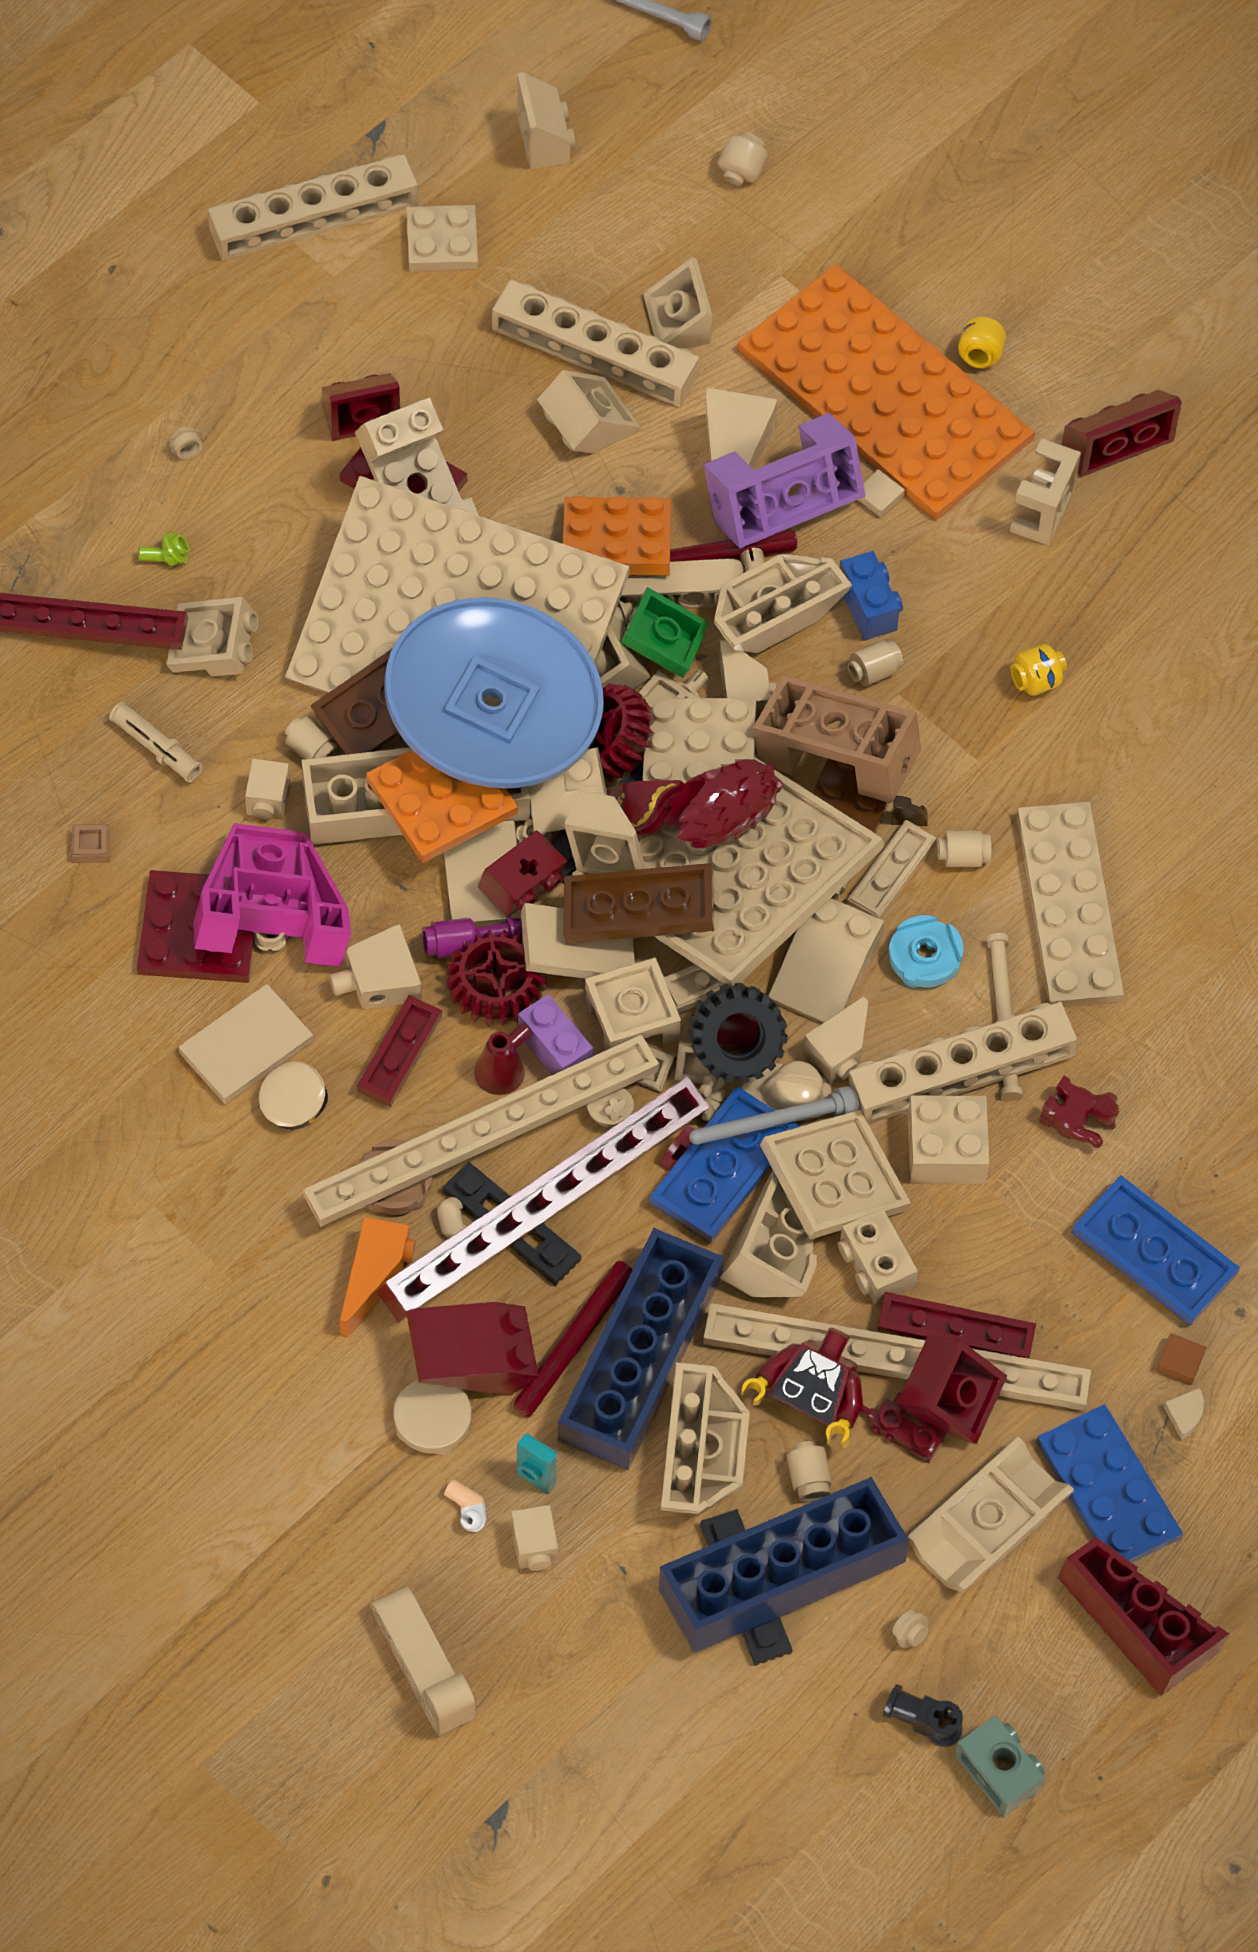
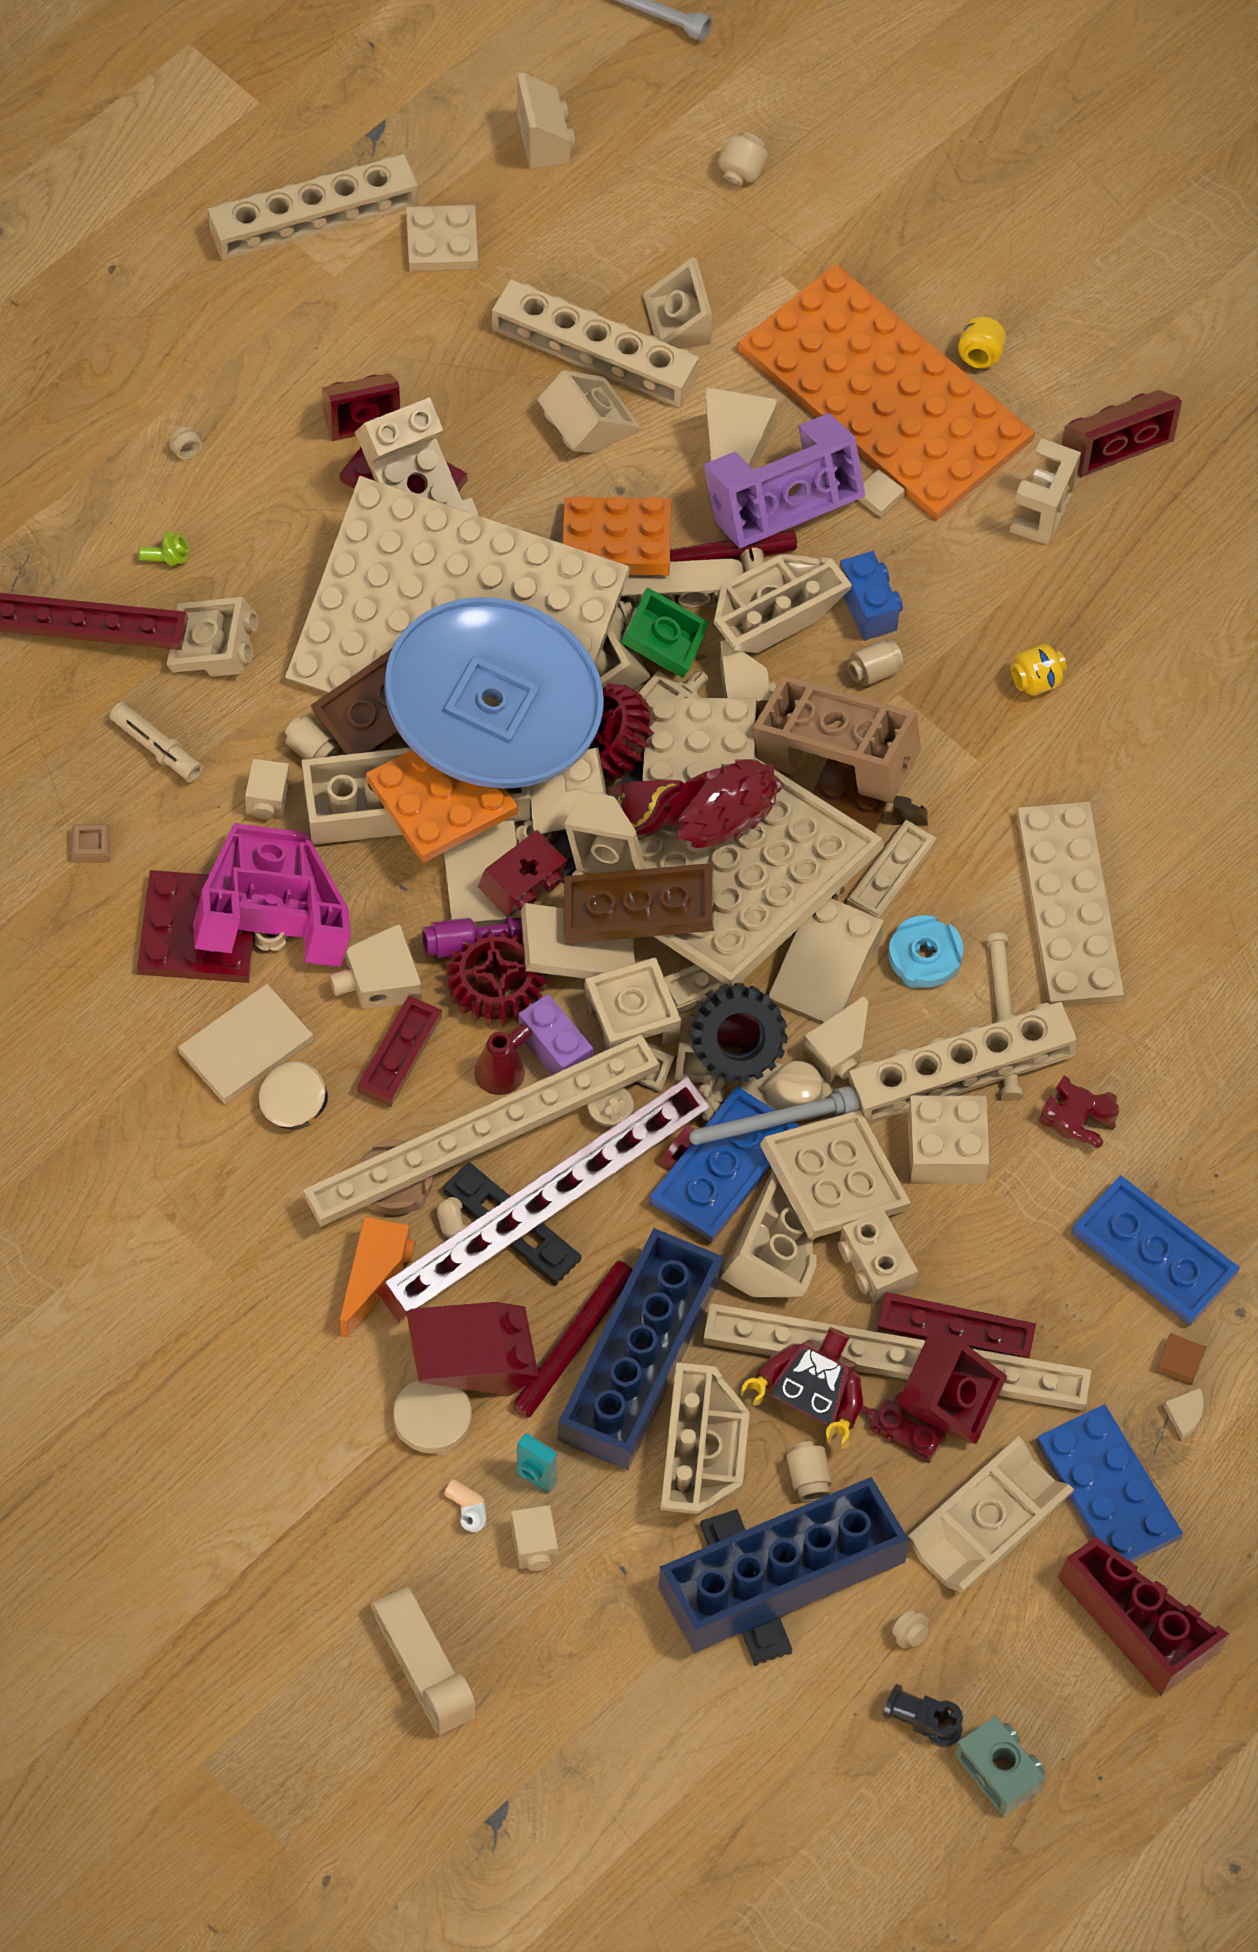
(964, 848): tan brick -> none

